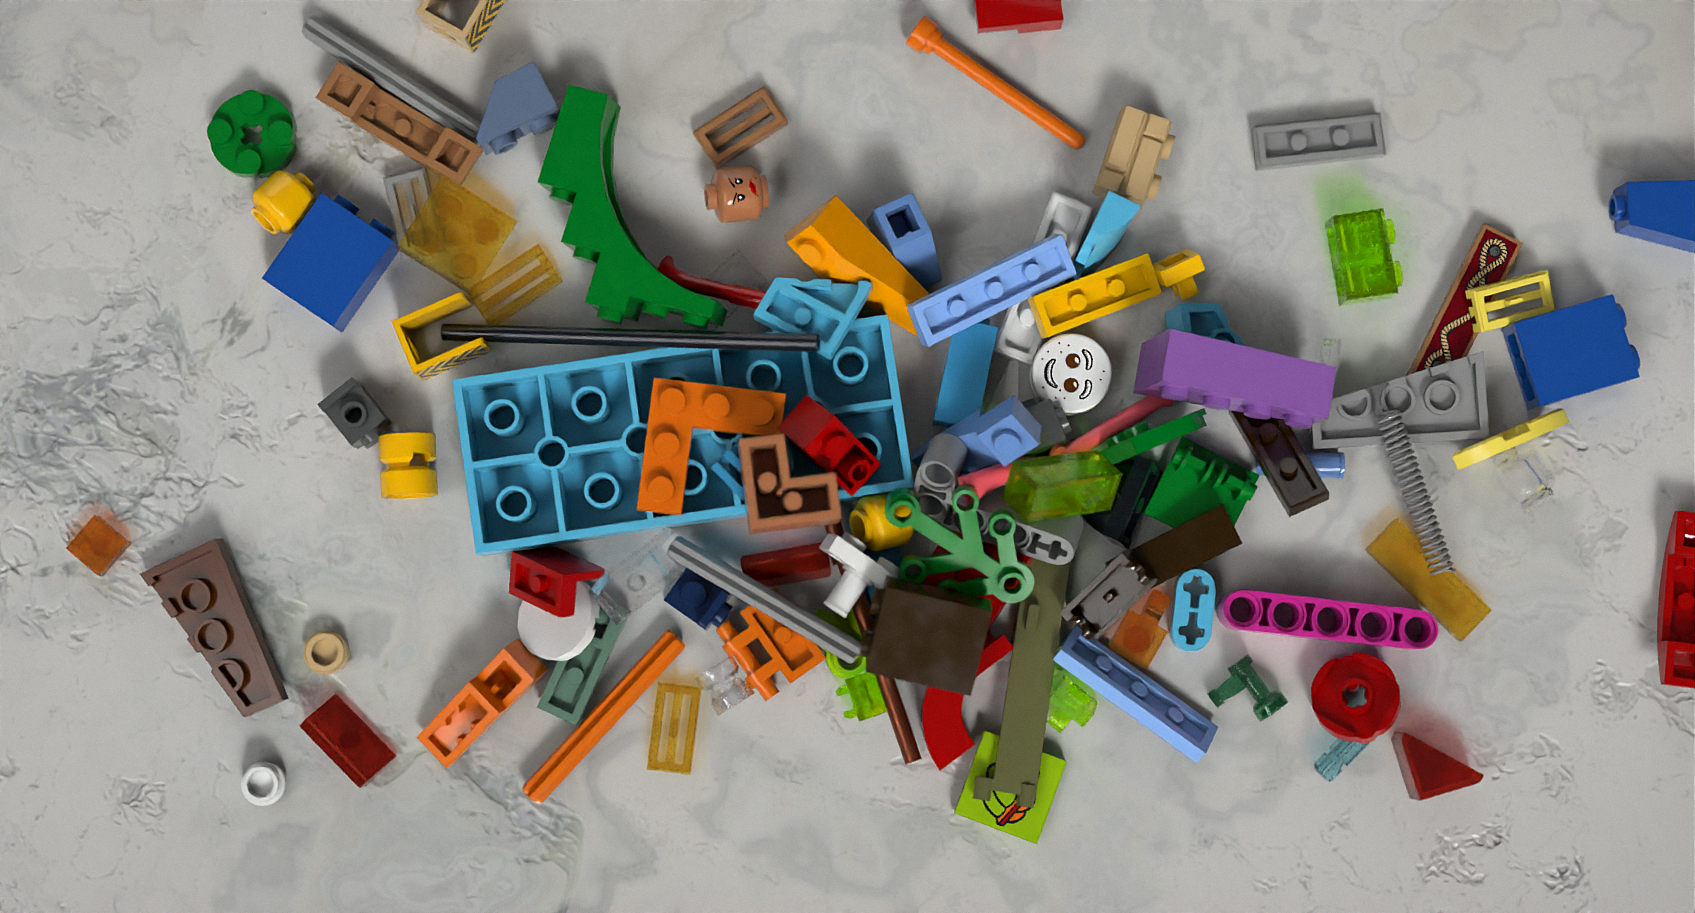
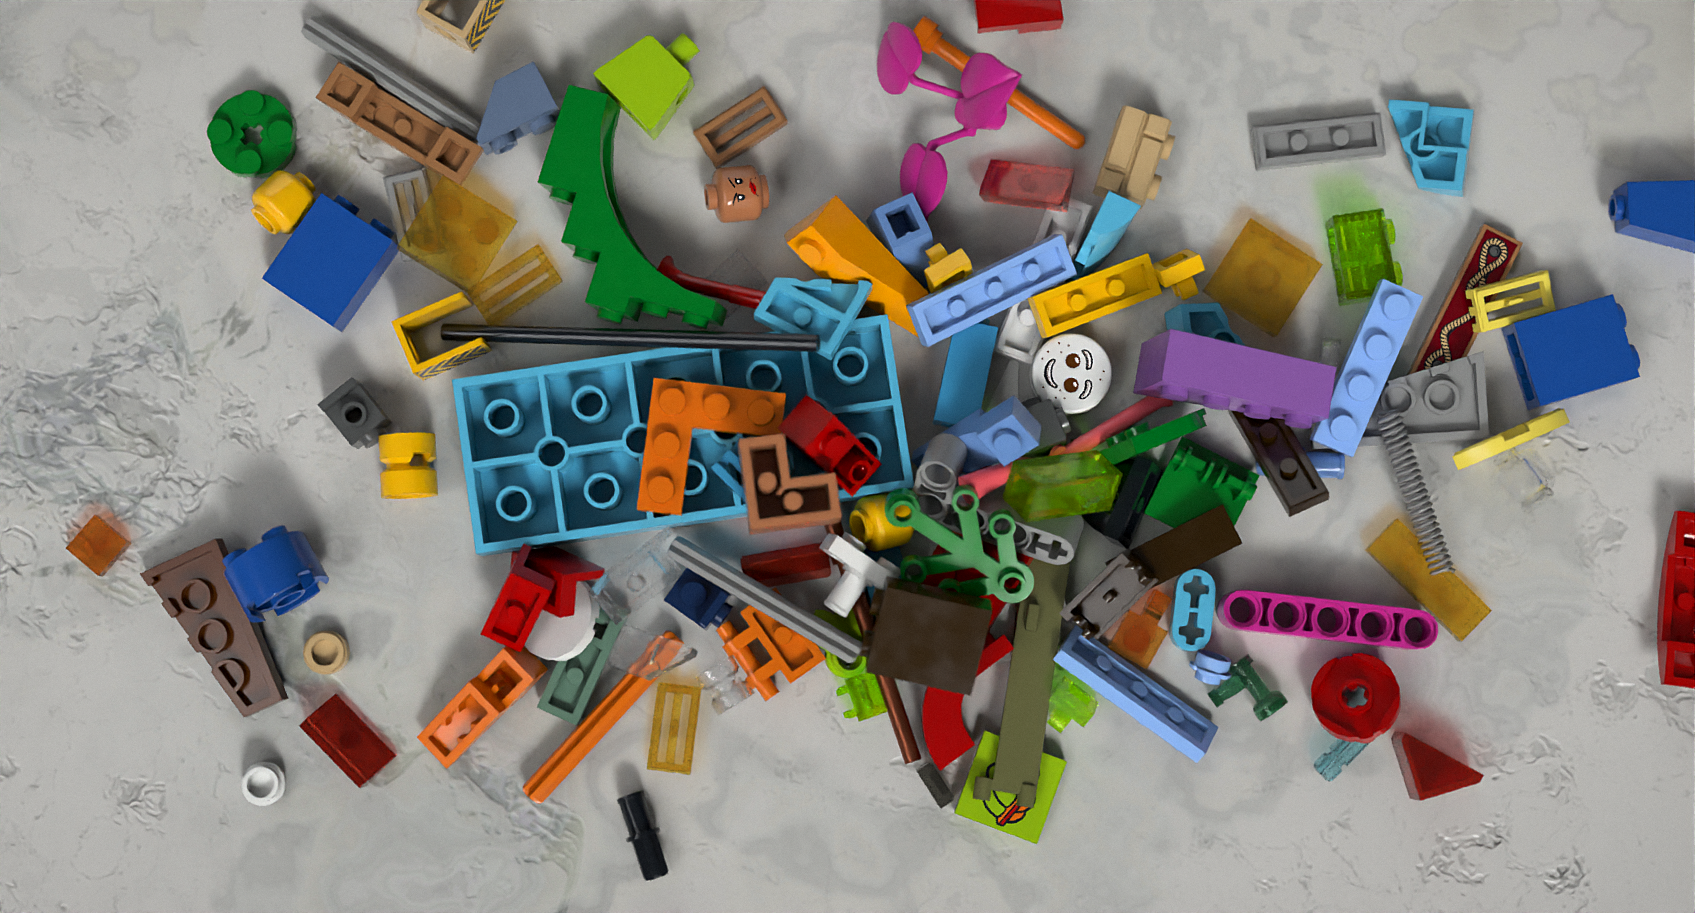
(274, 573): none -> blue brick
(518, 604): none -> red panel
(643, 836): none -> black axle
(647, 653): none -> clear tile
(649, 80): none -> lime torso
(935, 784): none -> clear smoke tile
(946, 268): none -> yellow tile
(980, 105): none -> dark pink plant
(1027, 185): none -> clear red slope
(1211, 667): none -> light blue plate
(1262, 278): none -> clear yellow plate
(1367, 366): none -> light blue plate
(1435, 144): none -> medium azure slope

